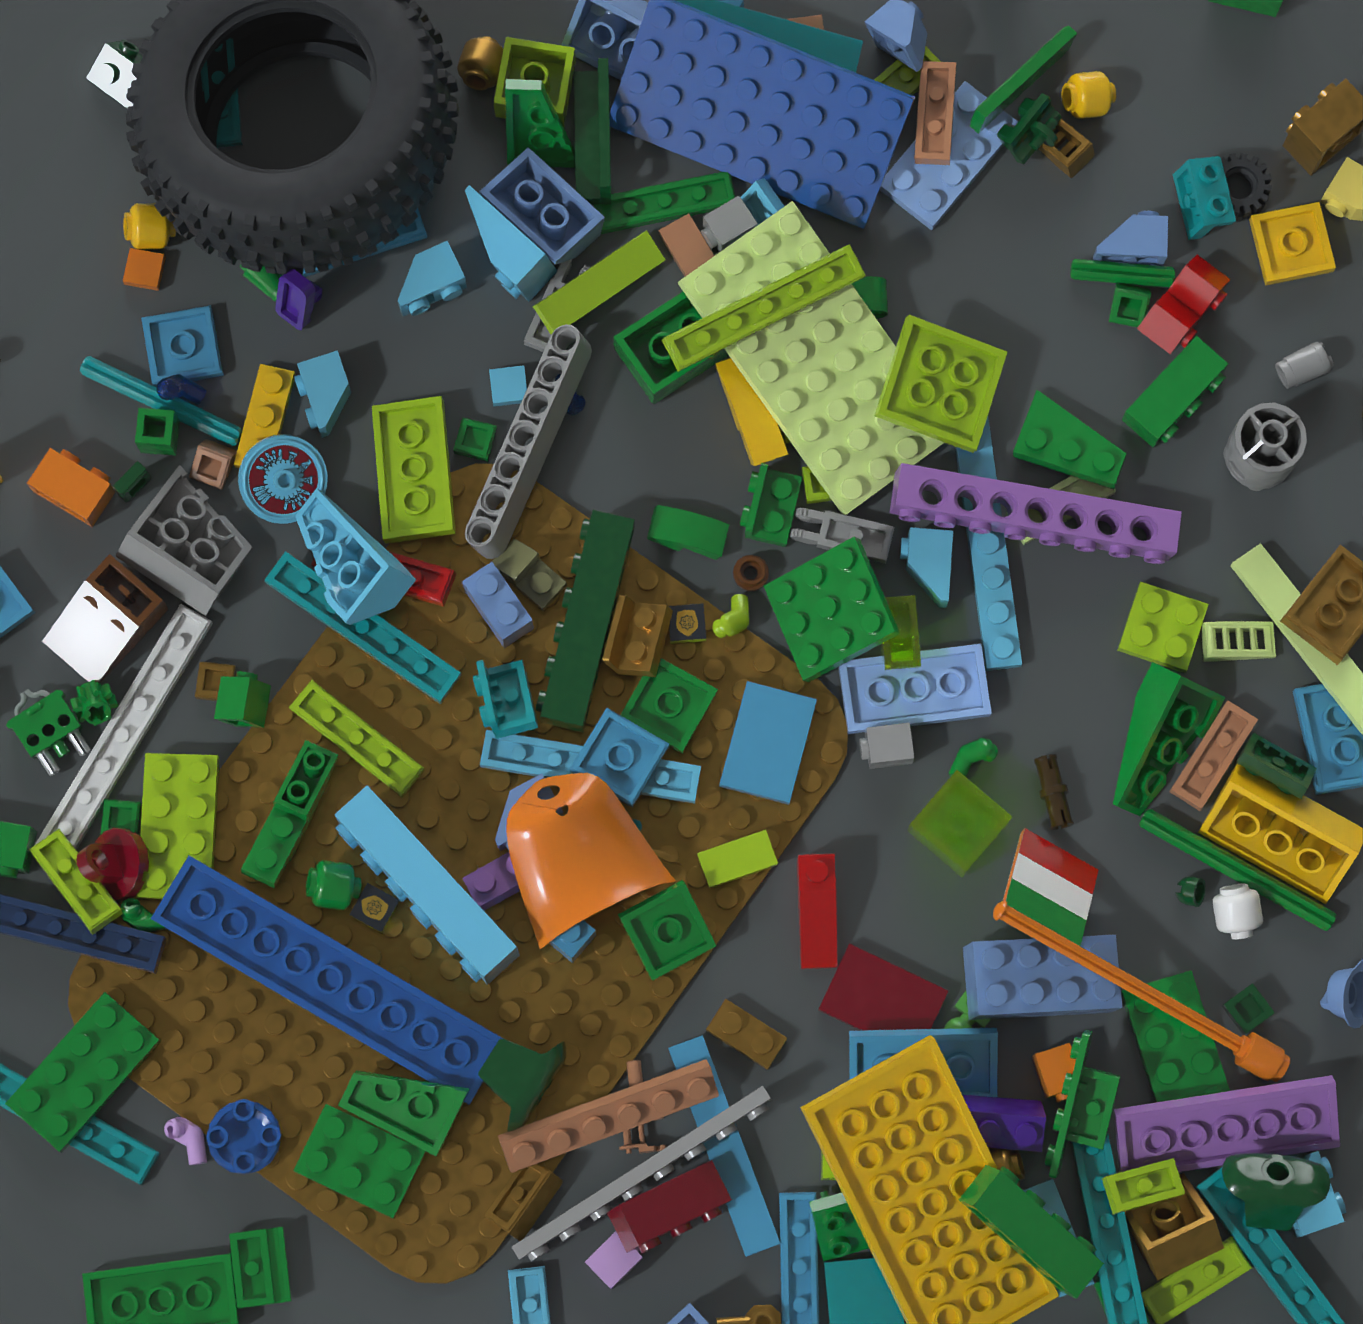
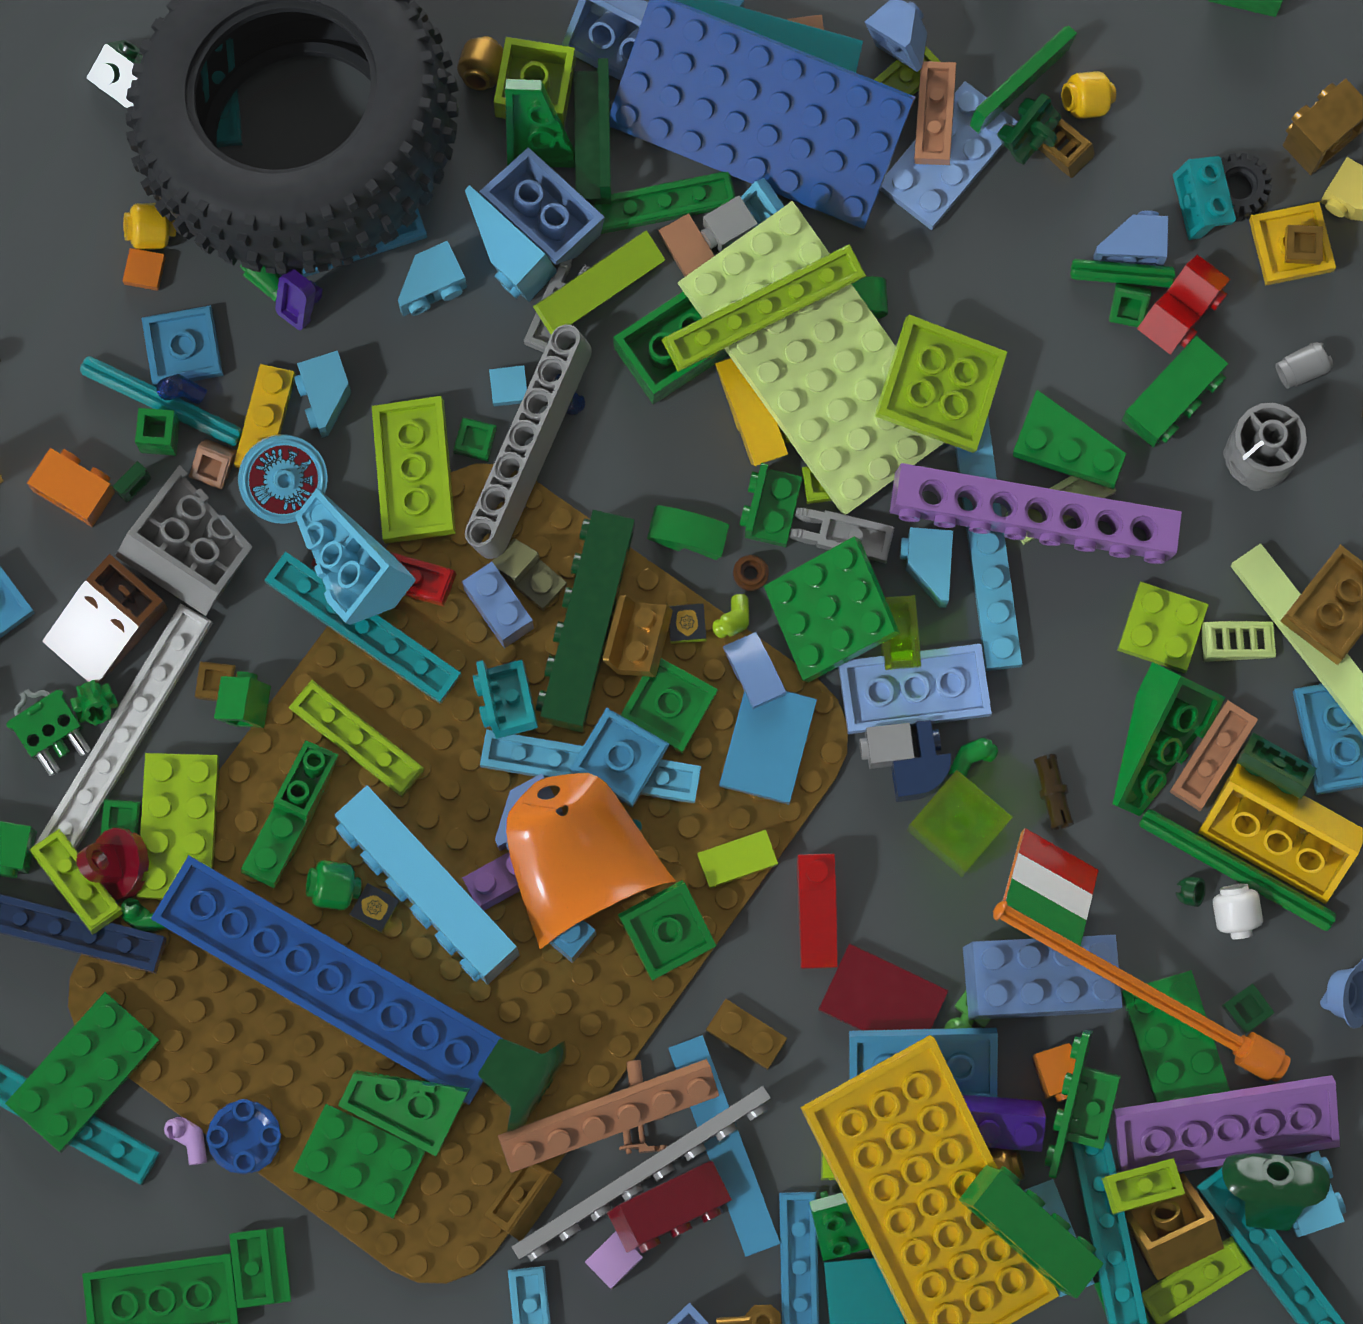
(754, 670): none -> medium blue slope
(922, 775): none -> dark blue brick
(1303, 244): none -> pearl gold plate

